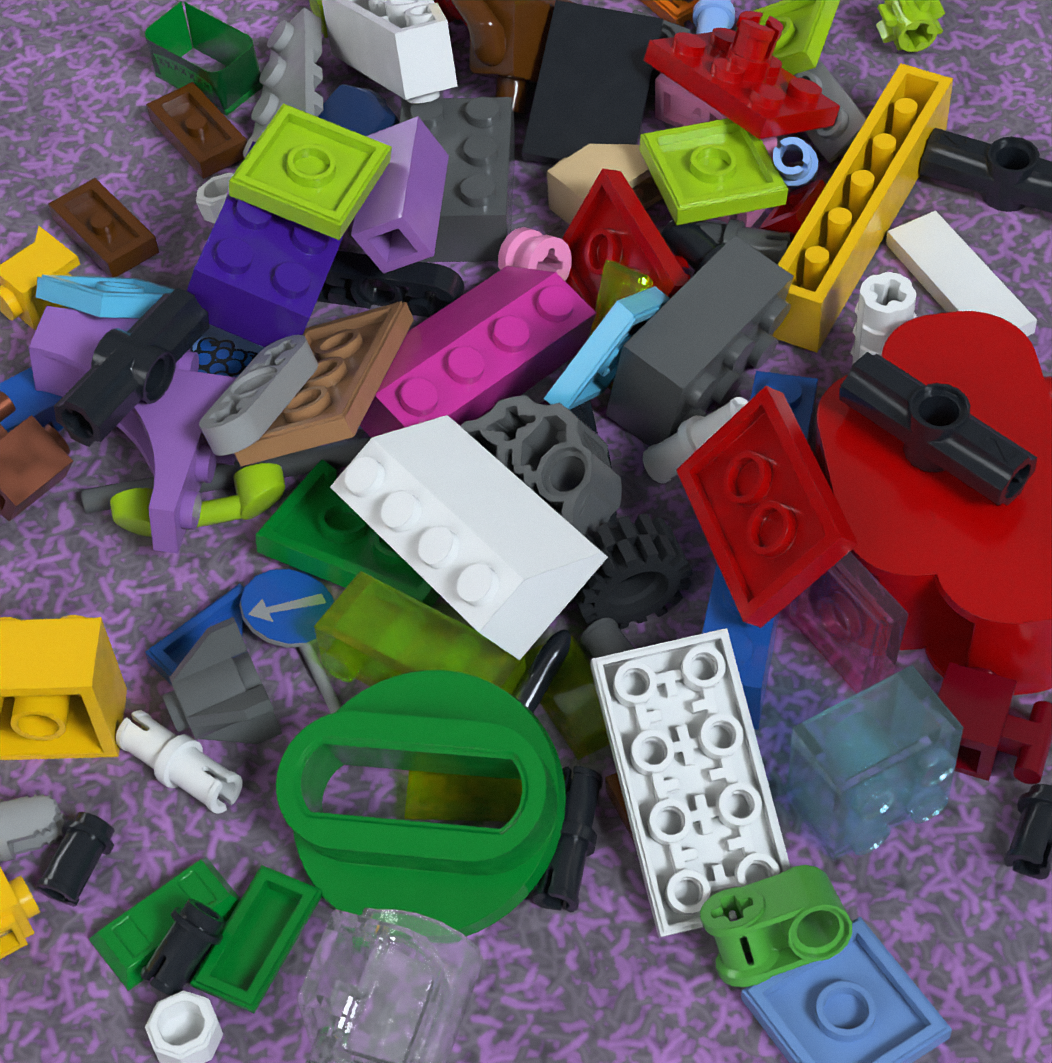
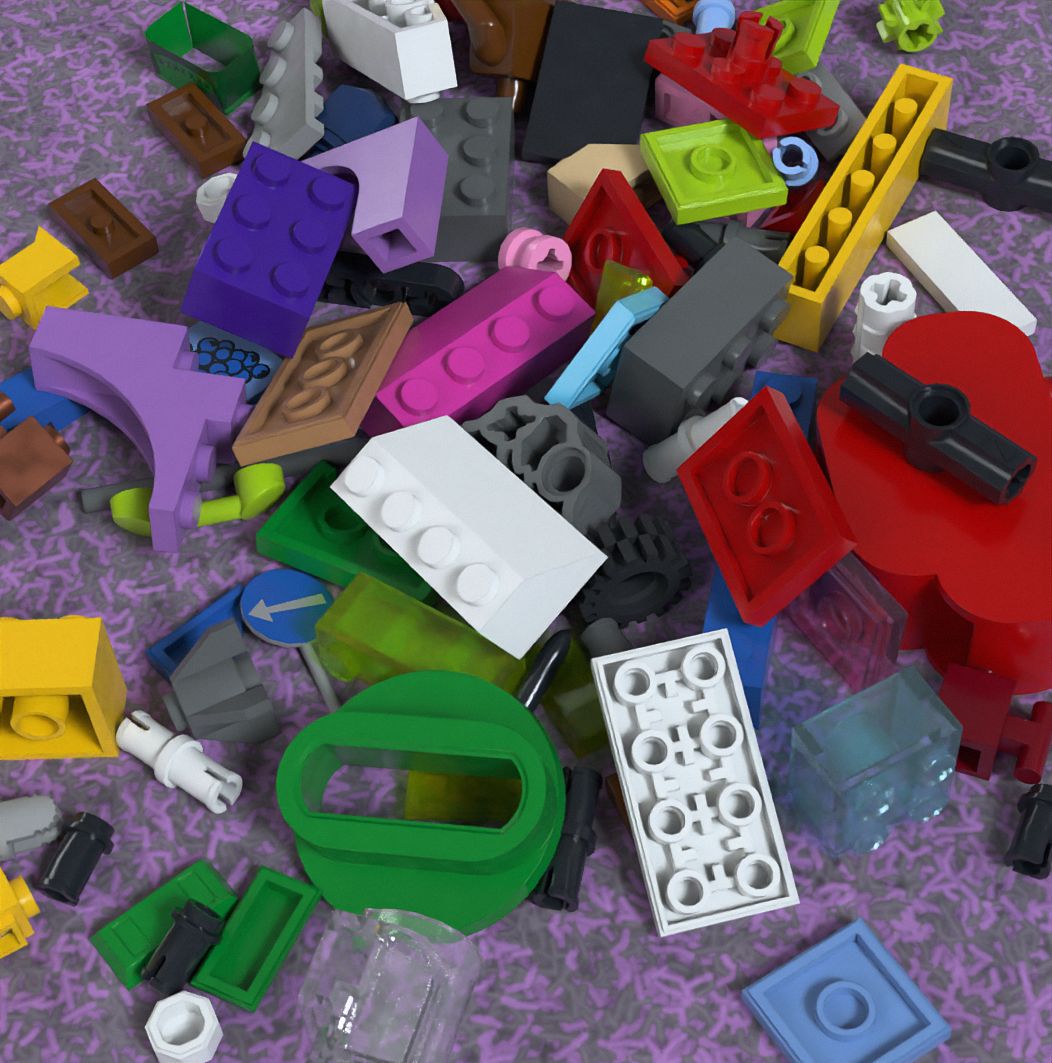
(101, 295): medium azure tile -> none
(132, 367): black piece -> none
(258, 395): light grey beam -> none
(310, 171): lime tile -> none
(780, 921): bright green piece -> none

